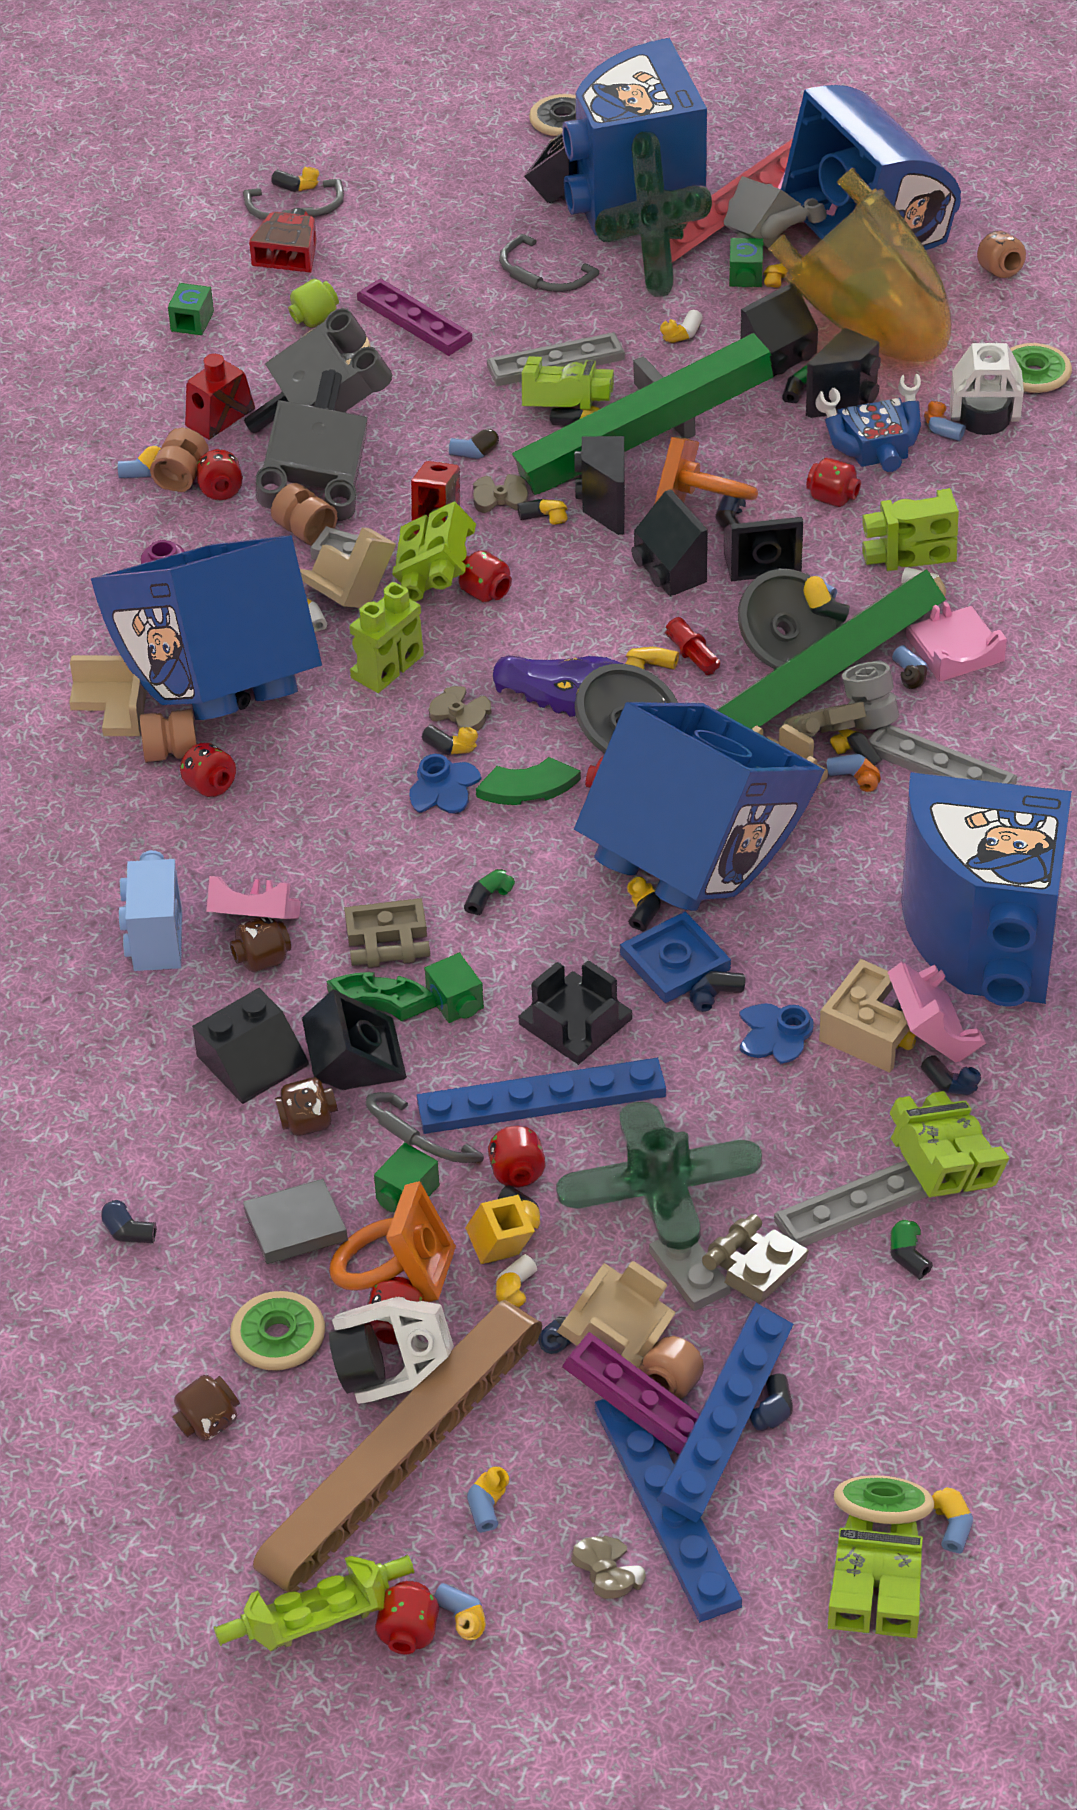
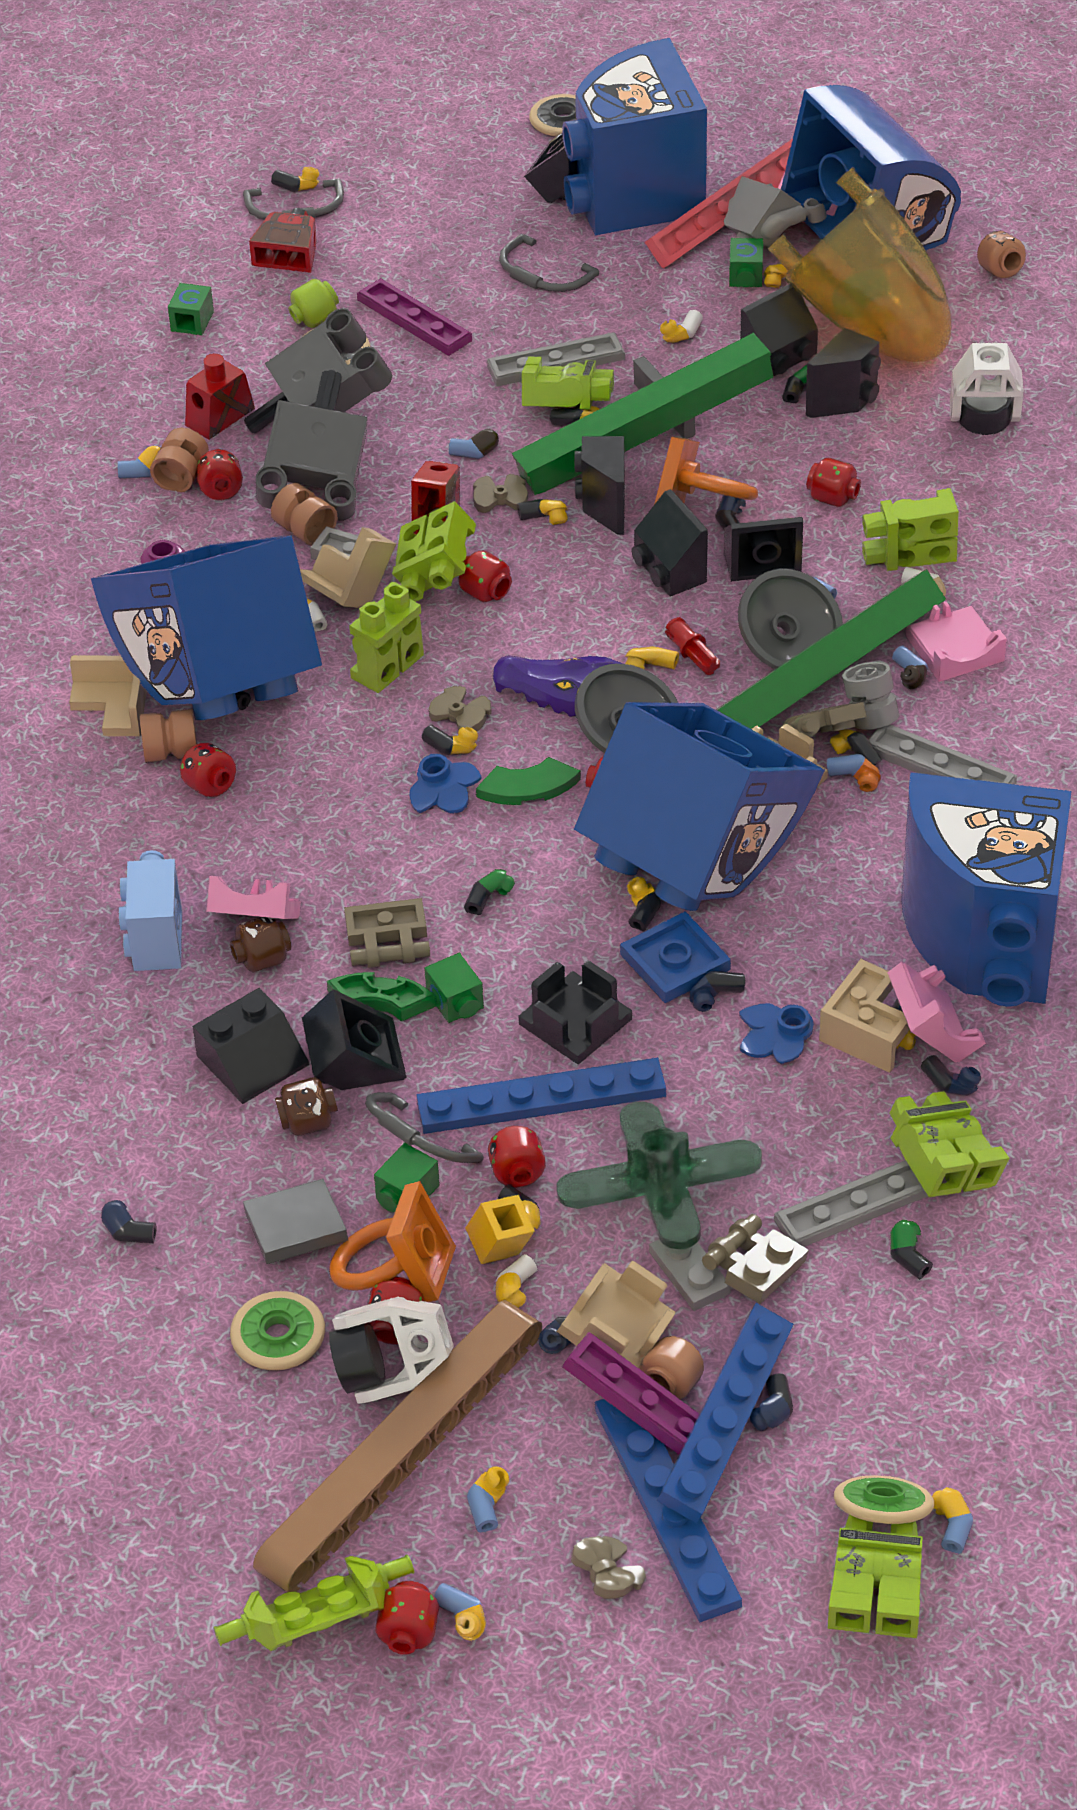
(205, 1407): reddish brown head -> none
(655, 215): clear green piece -> none
(821, 602): arm -> none
(875, 430): blue torso -> none
(940, 425): medium blue arm -> none
(1054, 364): bright green wheel -> none

